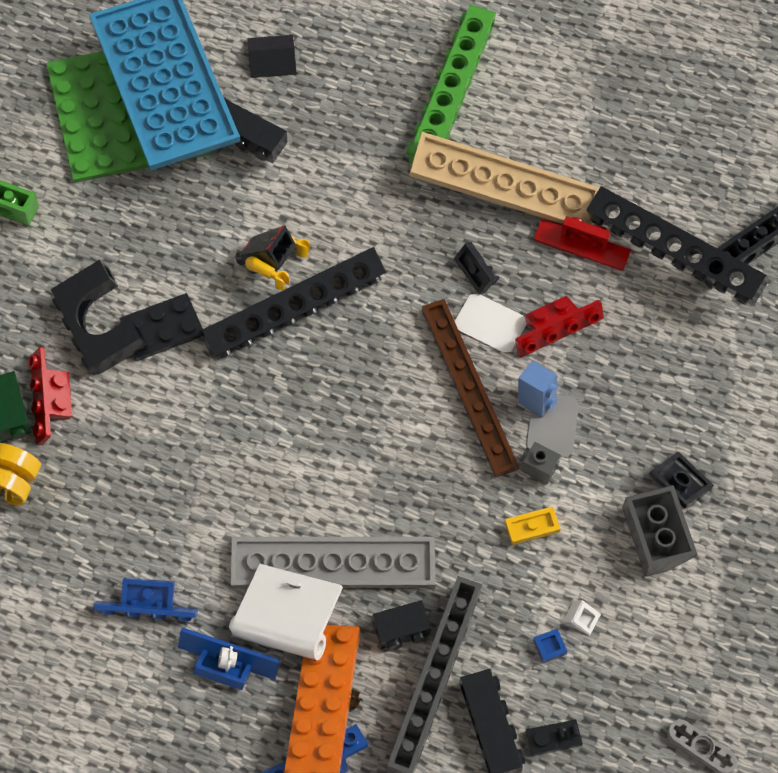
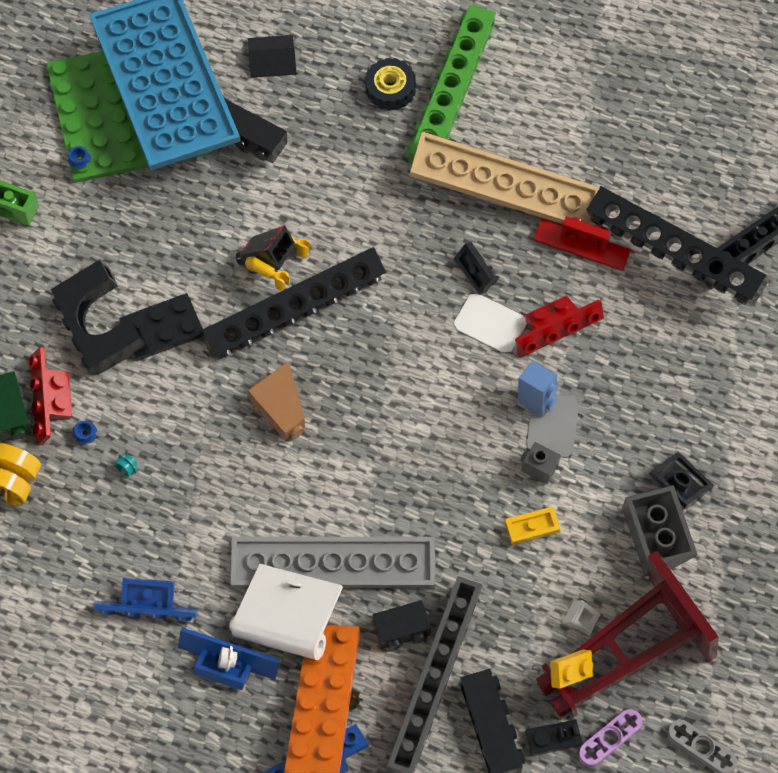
(74, 153): none -> blue plate
(83, 426): none -> blue plate
(126, 462): none -> teal plate
(279, 402): none -> medium nougat slope
(387, 72): none -> black wheel
(470, 388): reddish brown plate -> none
(550, 645): blue plate -> none
(571, 668): none -> yellow plate
(619, 720): none -> lavender beam
(666, 591): none -> dark red piece

